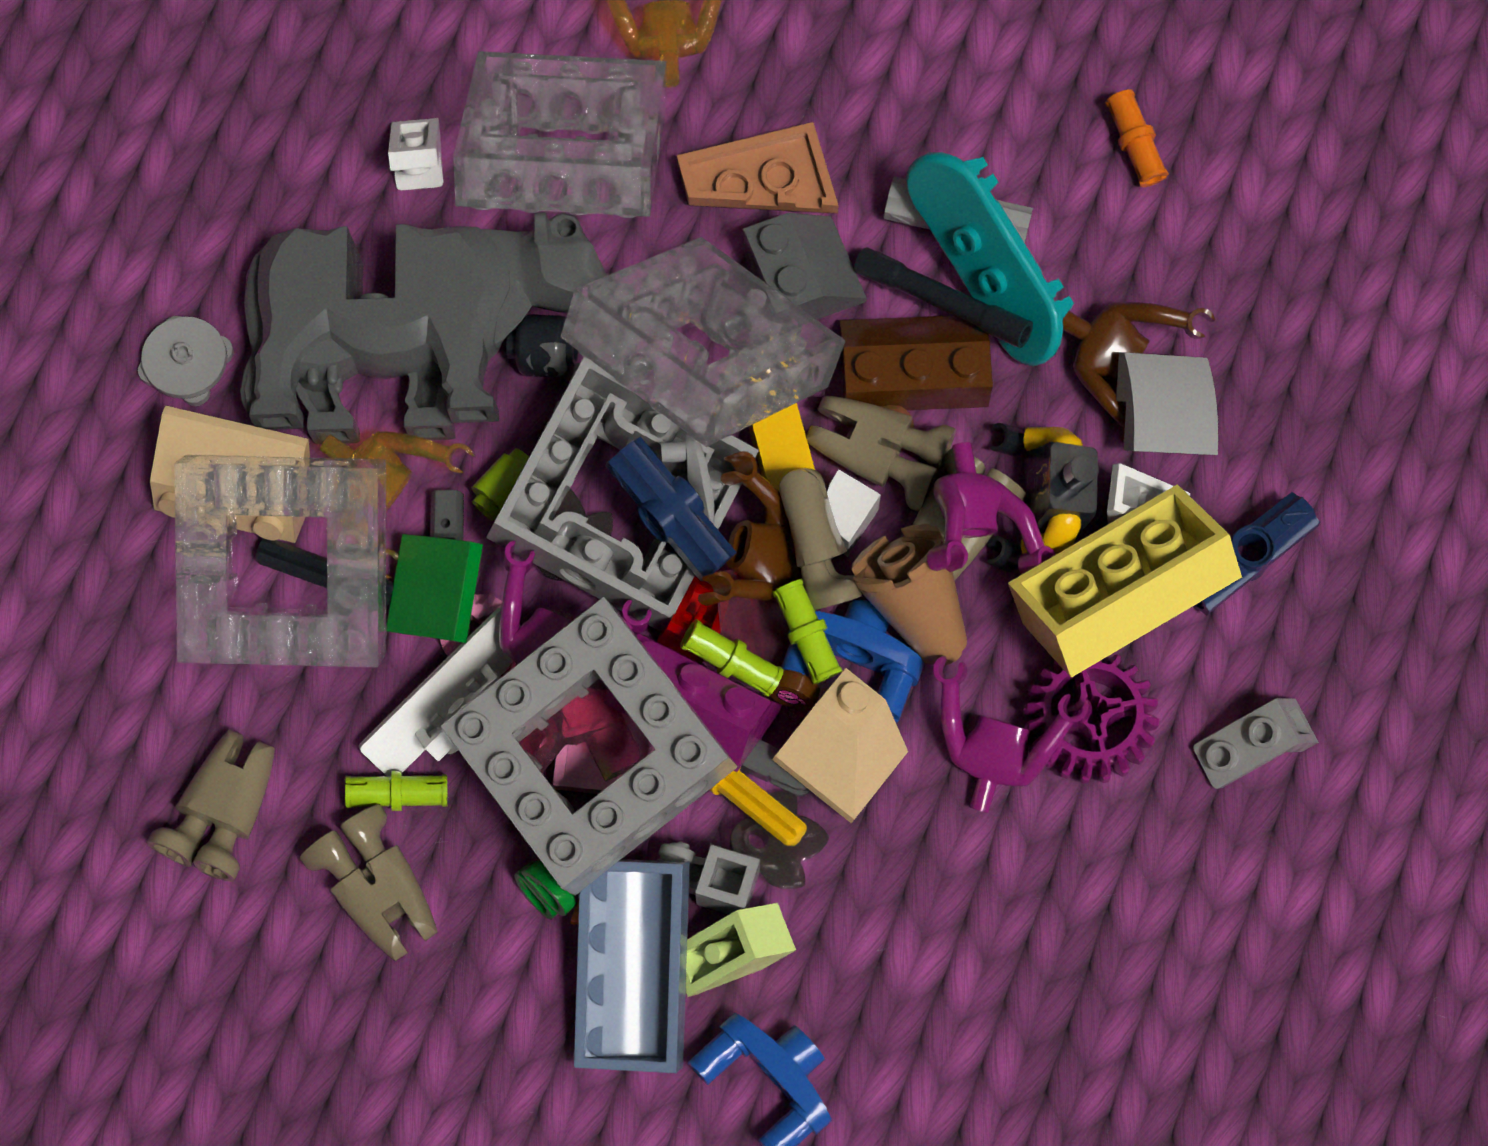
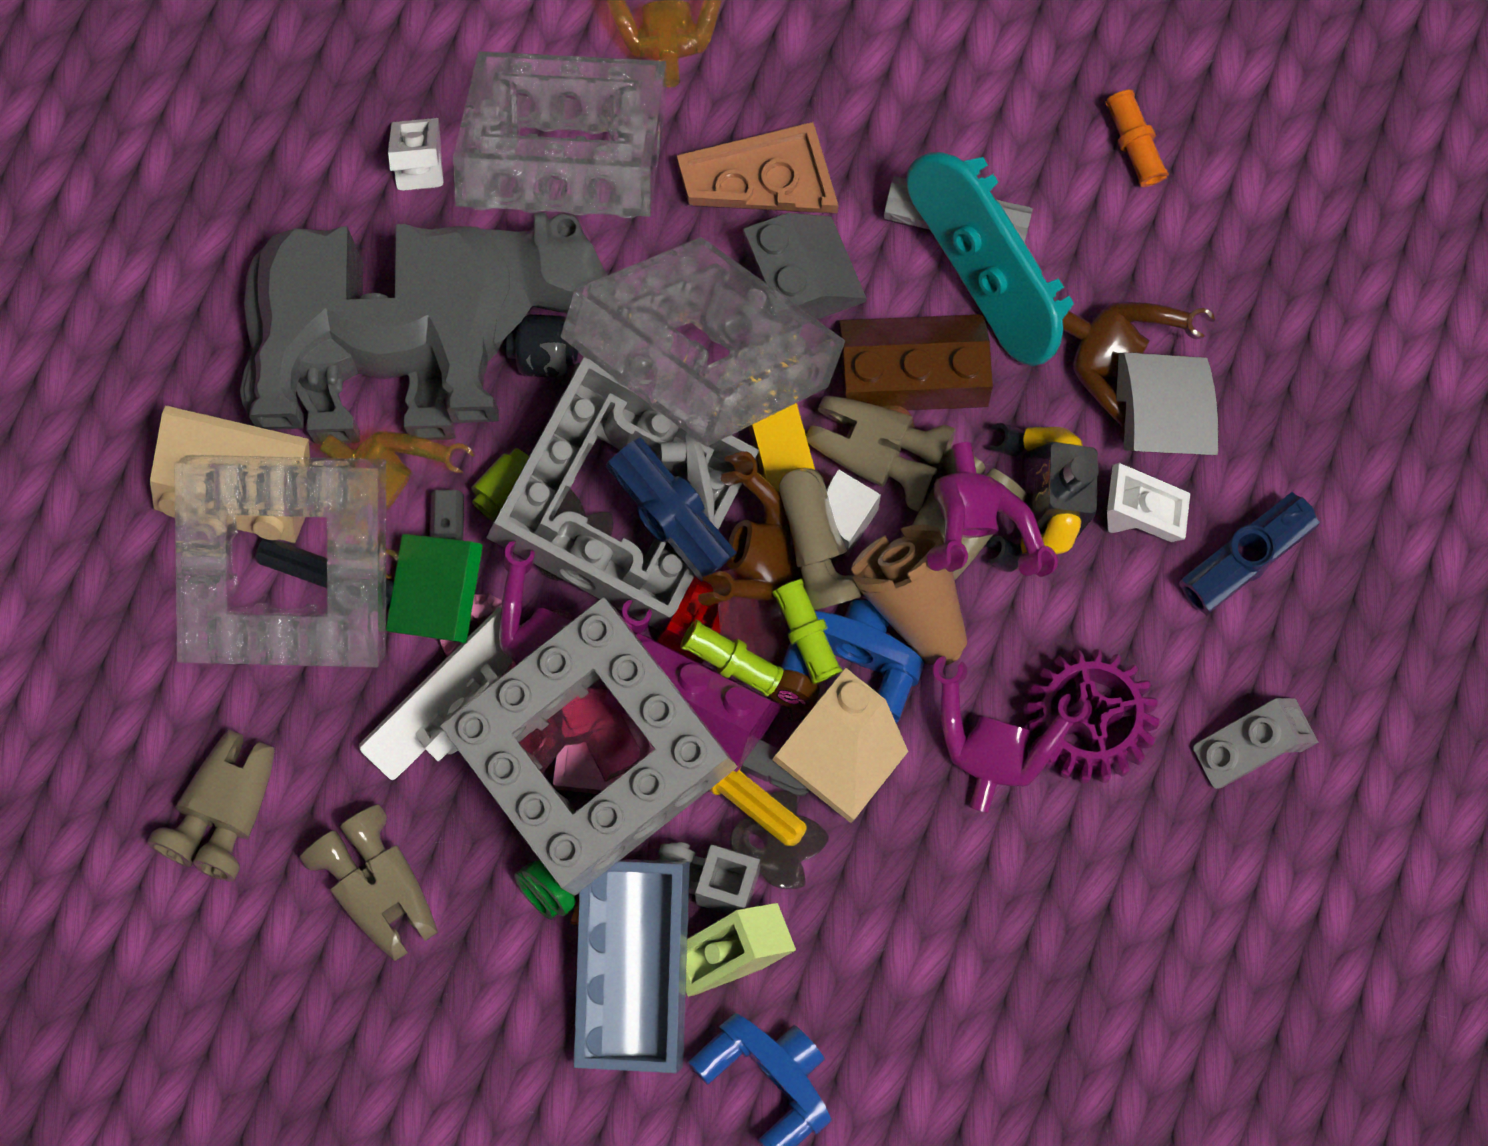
(185, 359): light grey piece -> none
(396, 791): lime pin -> none
(988, 317): black piece -> none
(1125, 580): light yellow brick -> none

